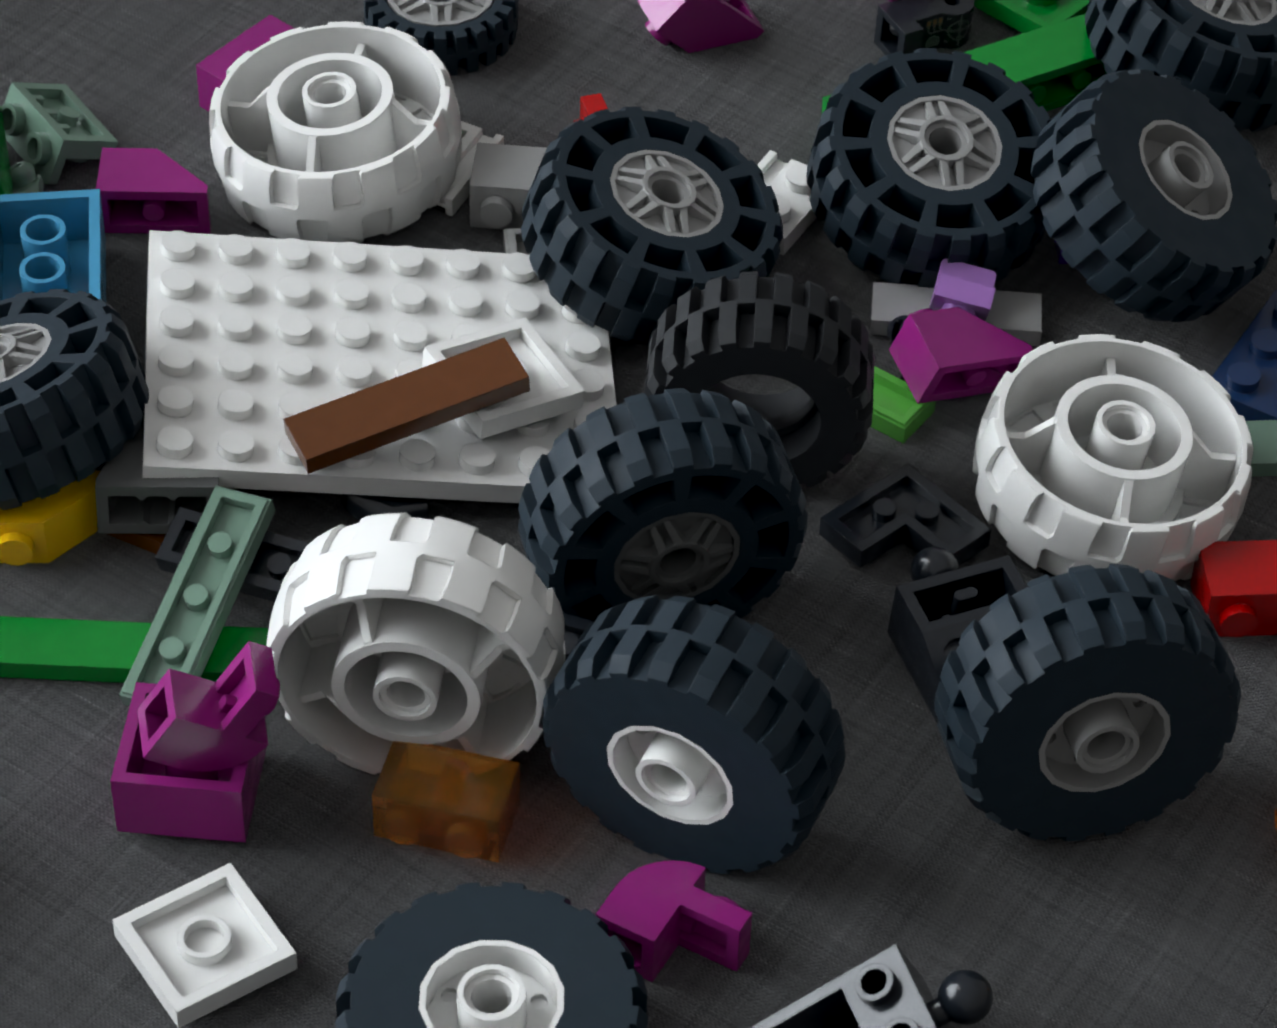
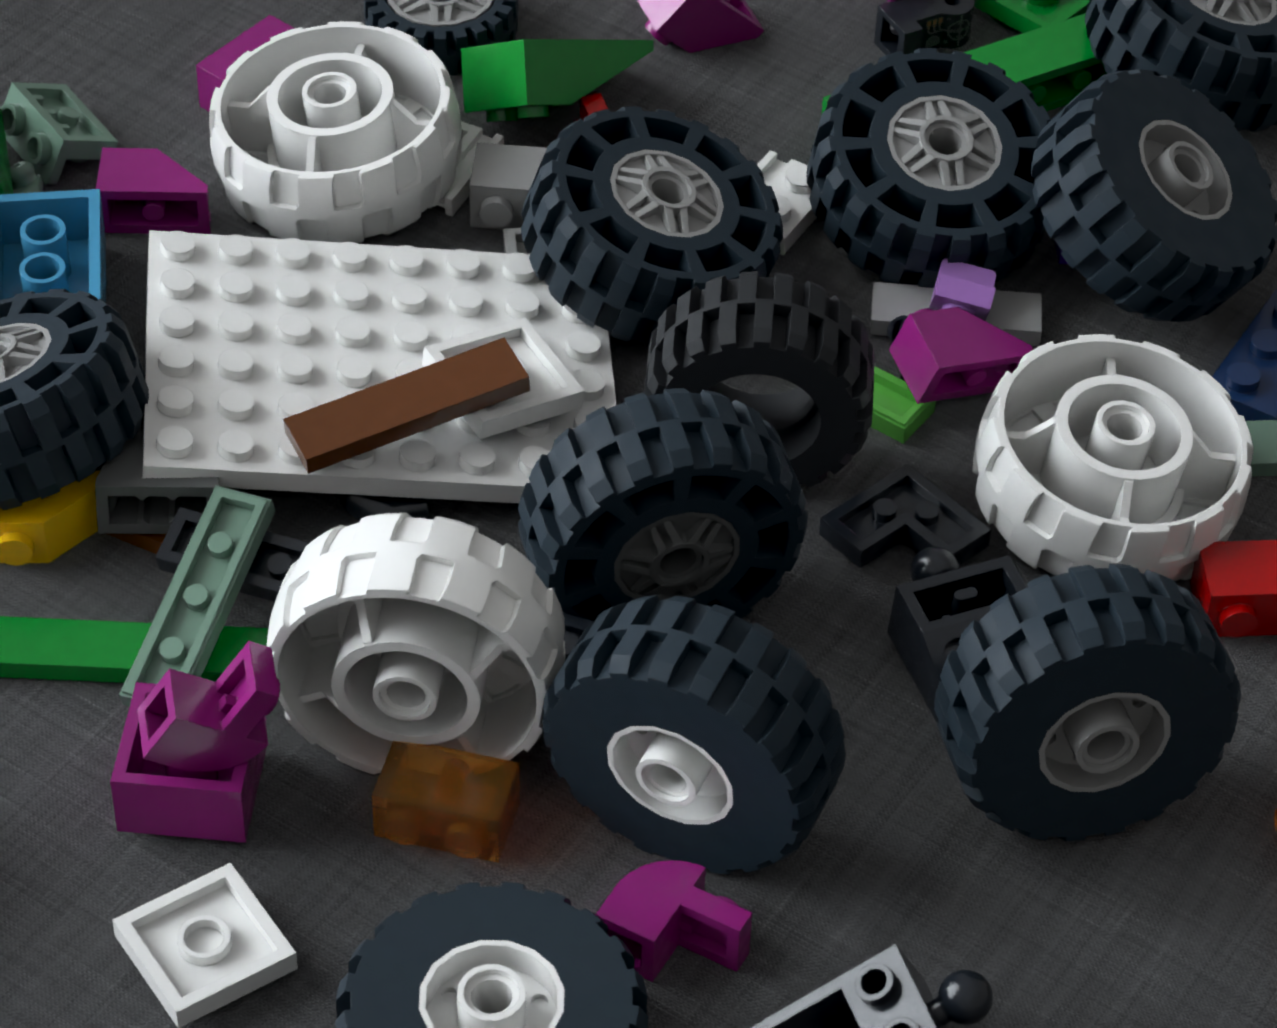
(533, 74): none -> green slope

